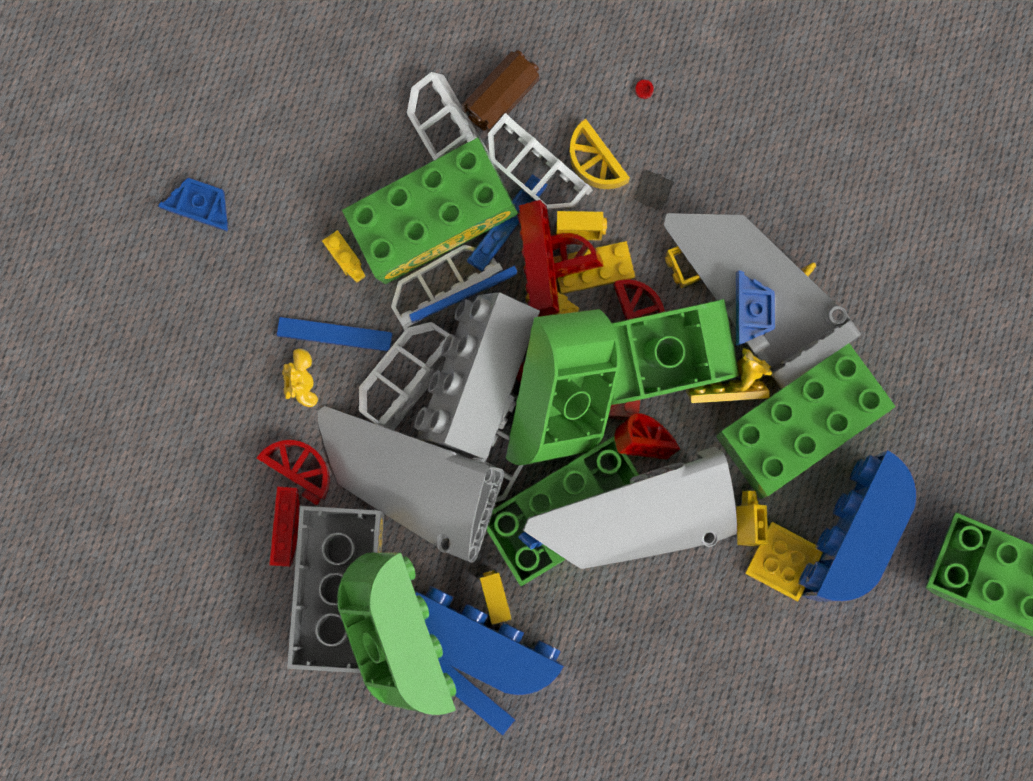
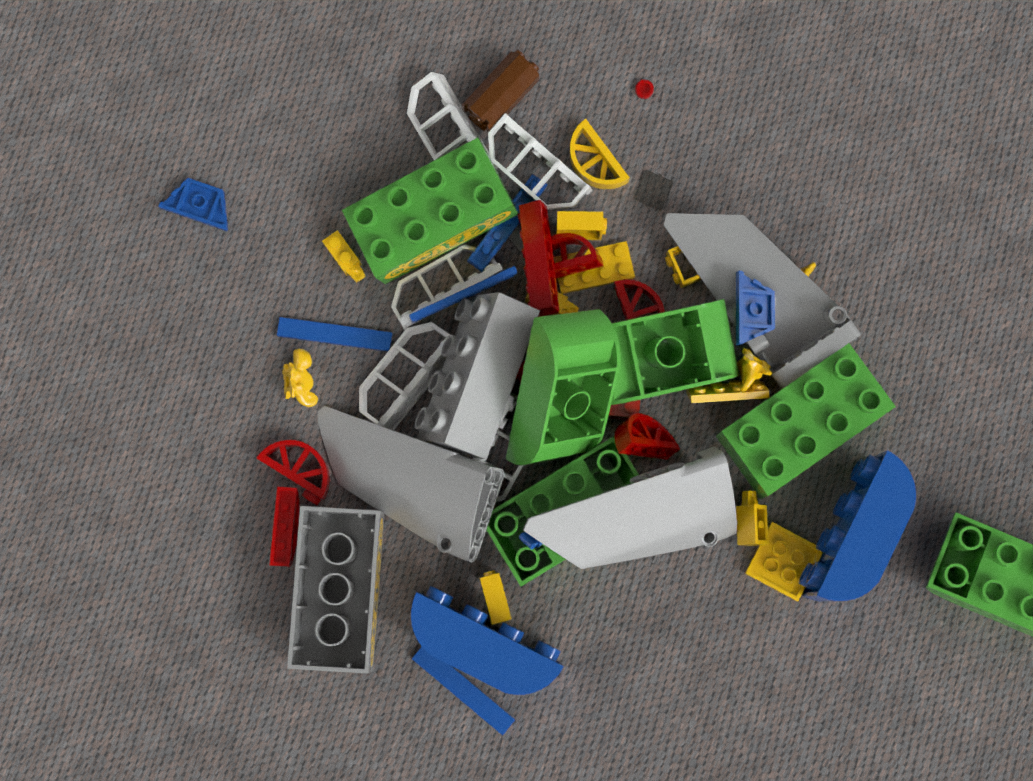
(391, 635): brick -> none

